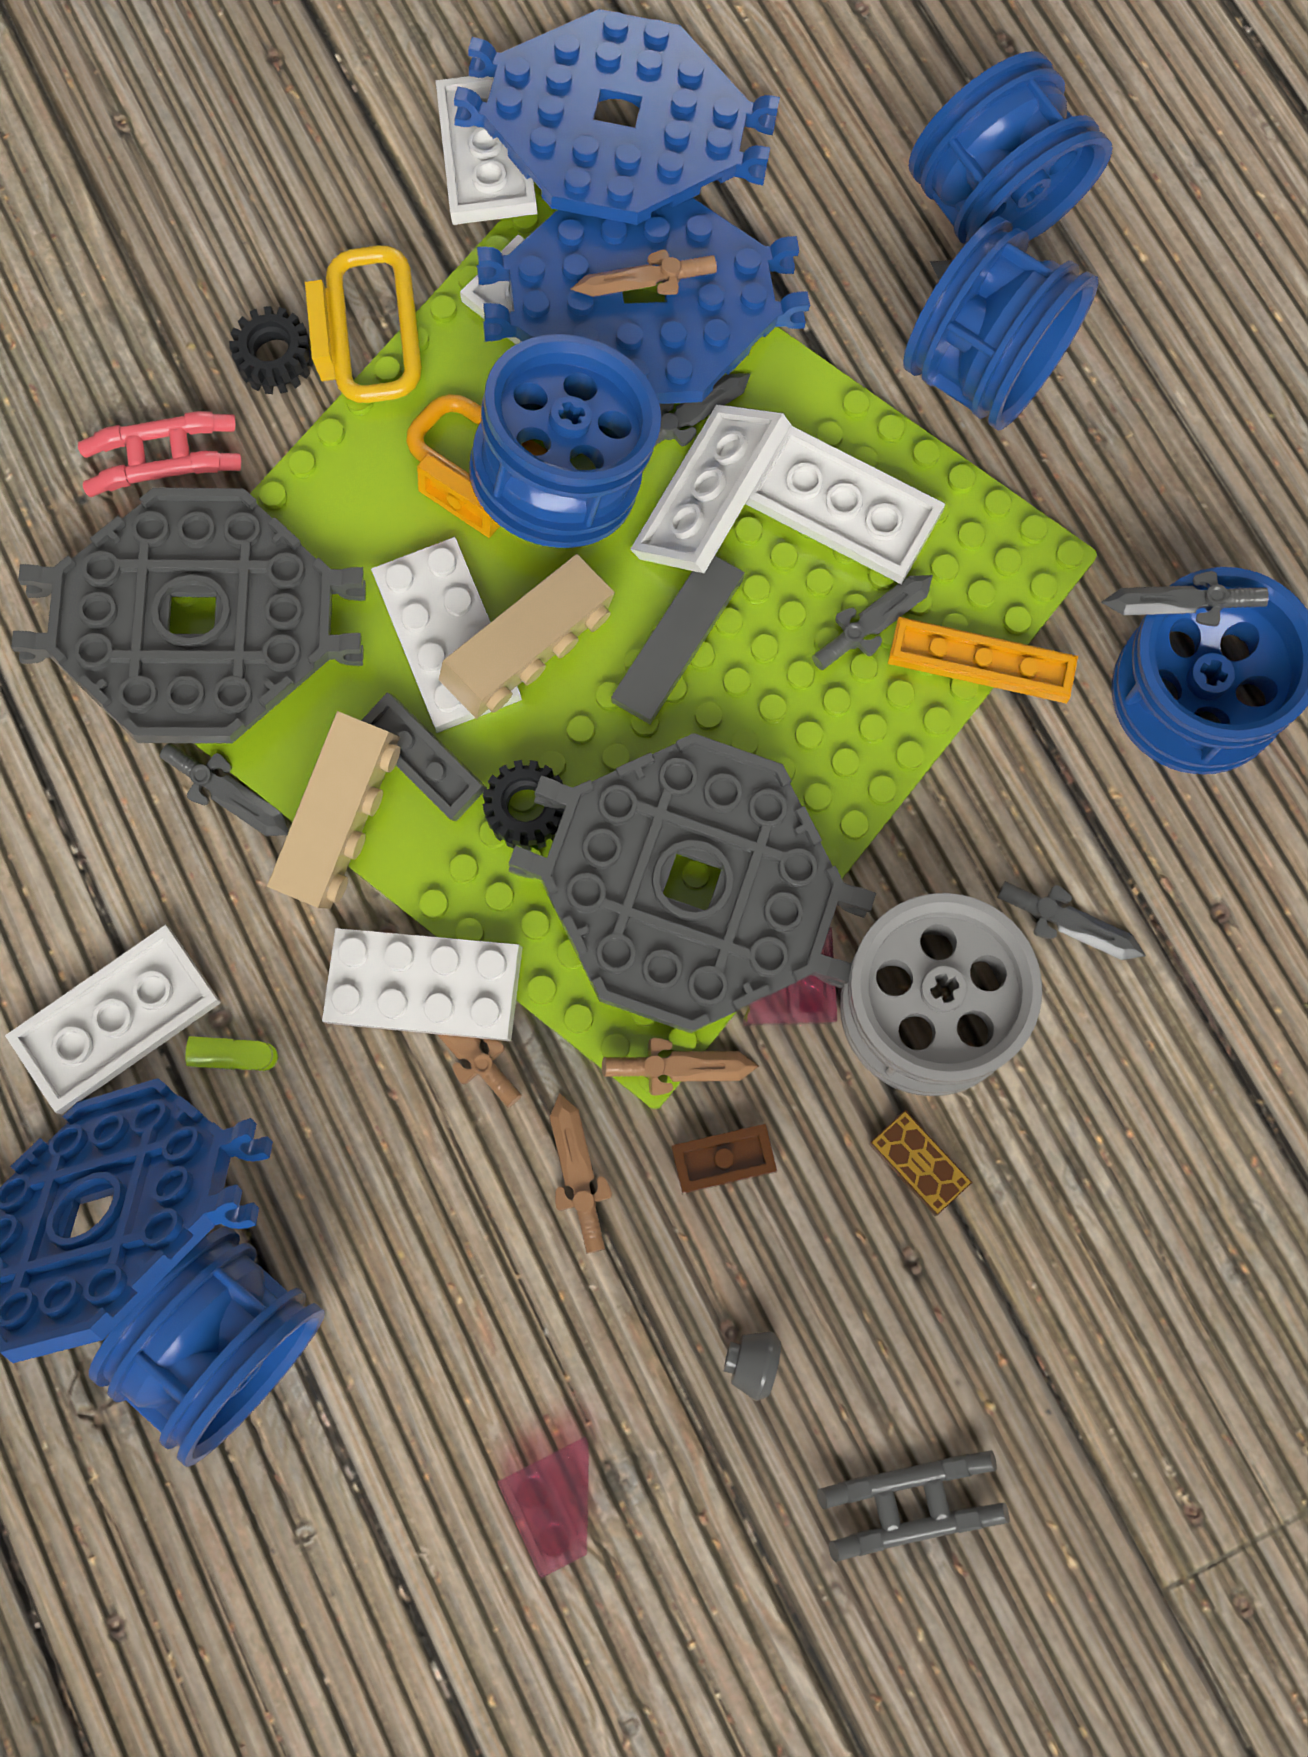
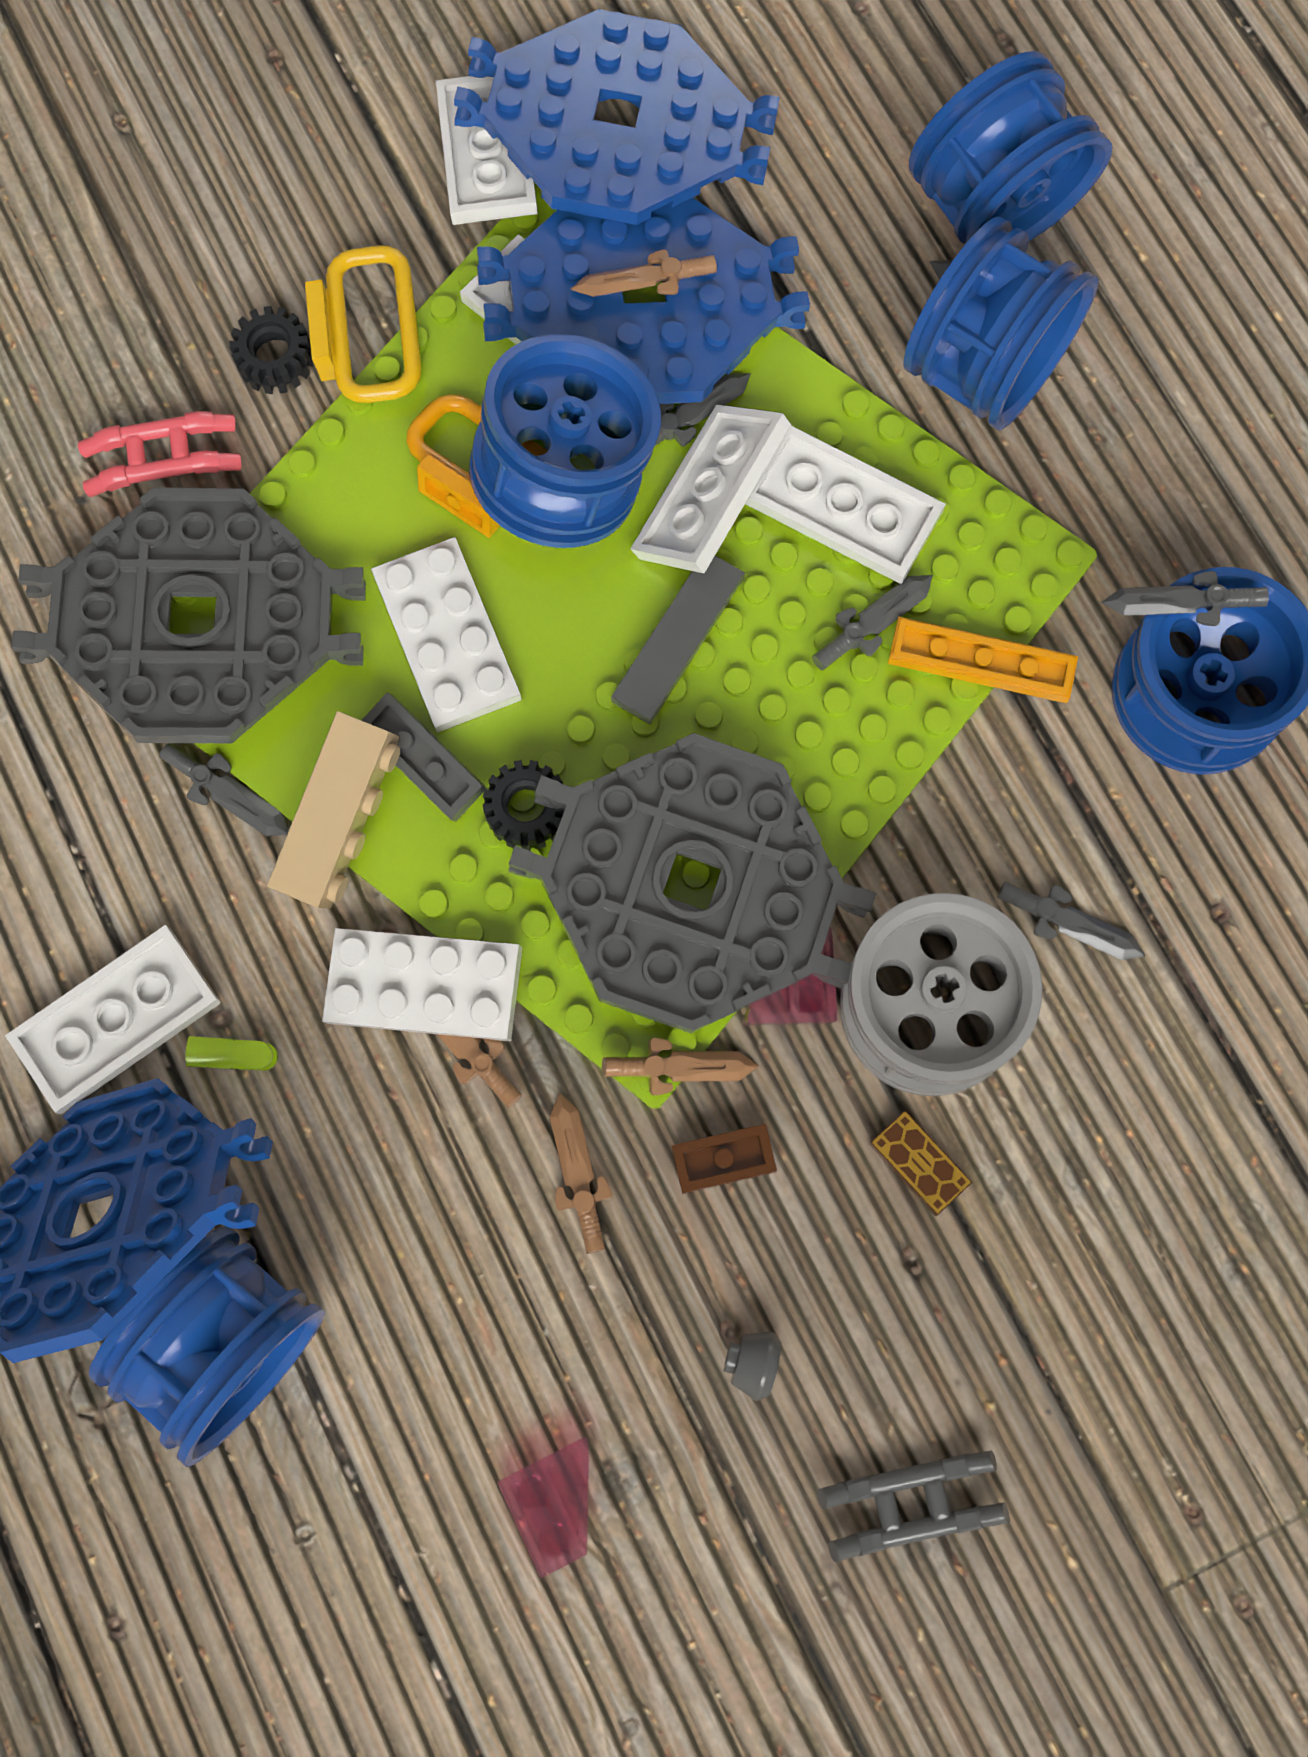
(526, 637): tan brick -> none

